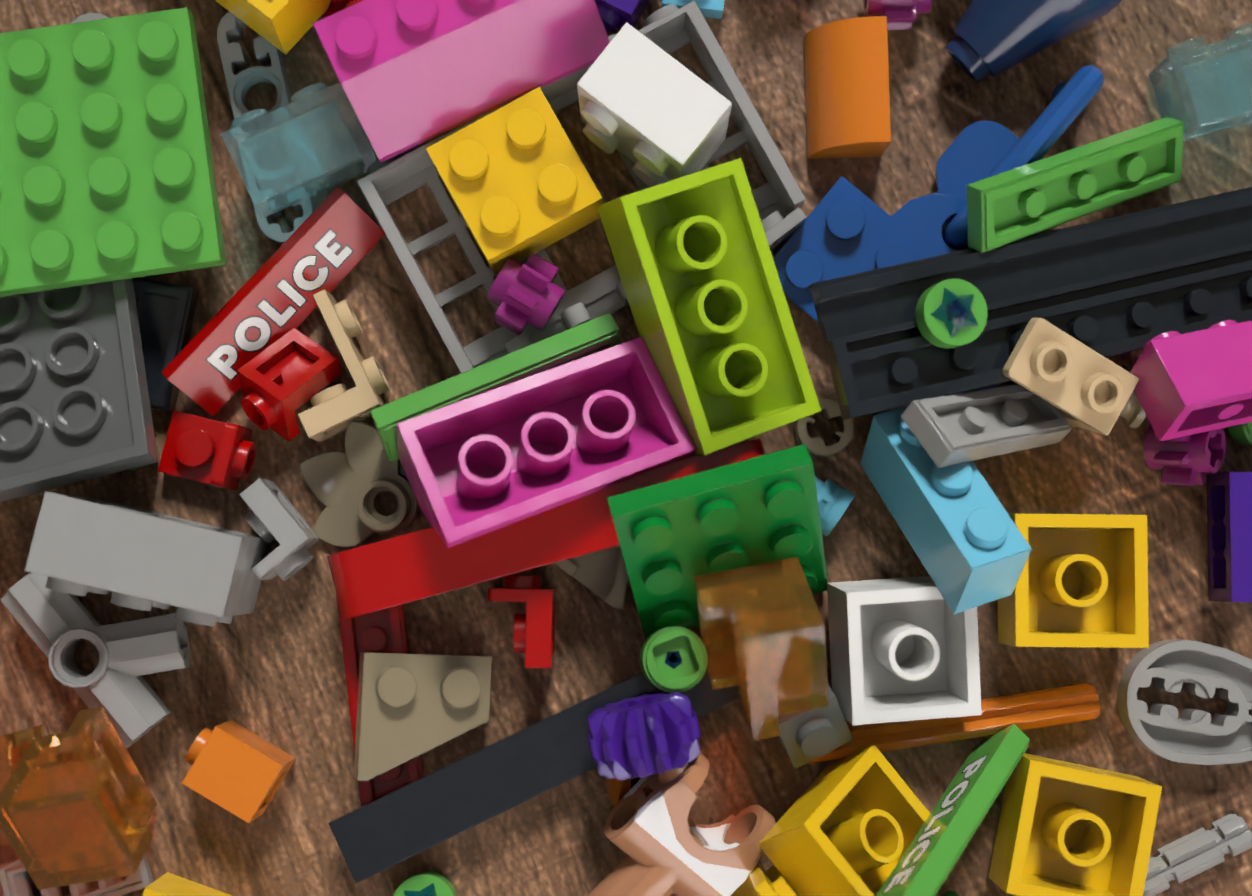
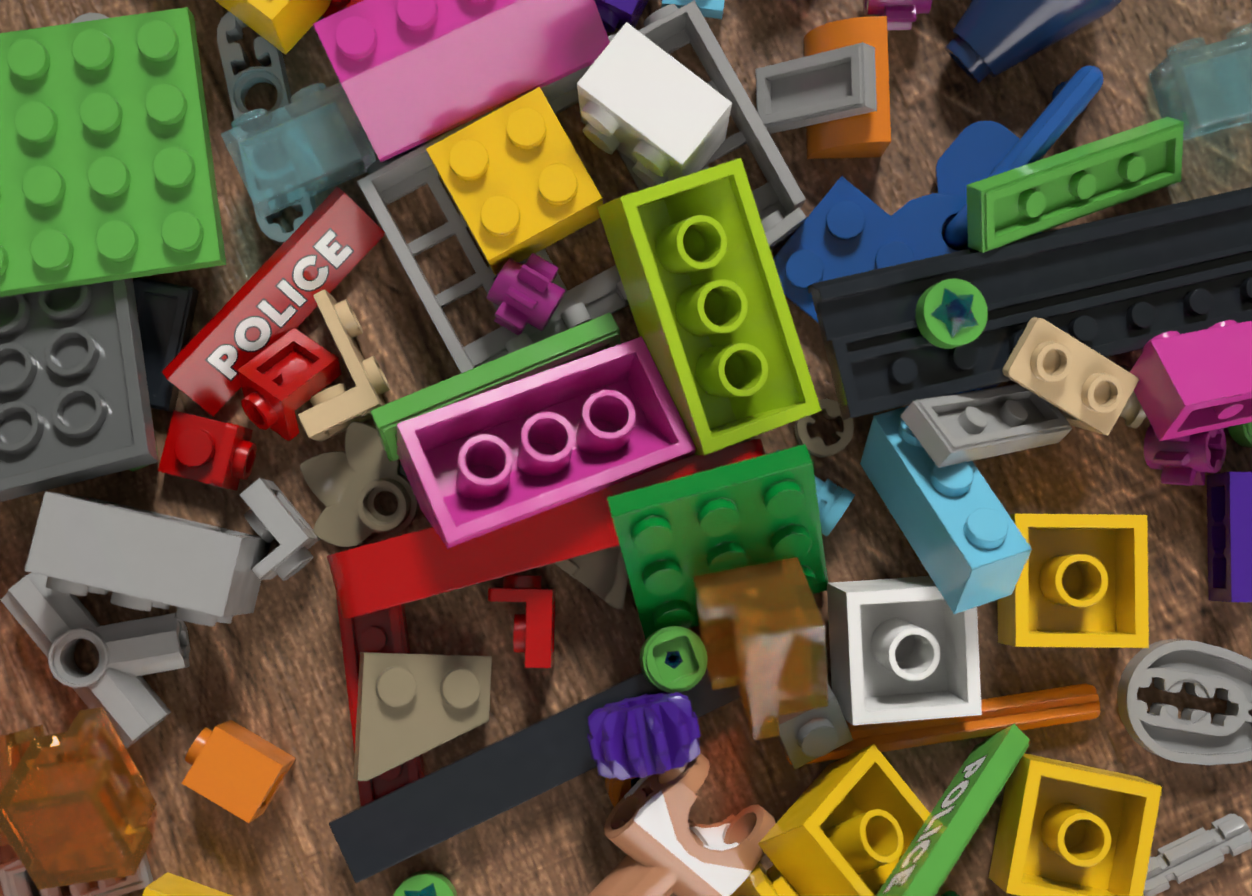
(817, 88): none -> light grey tile

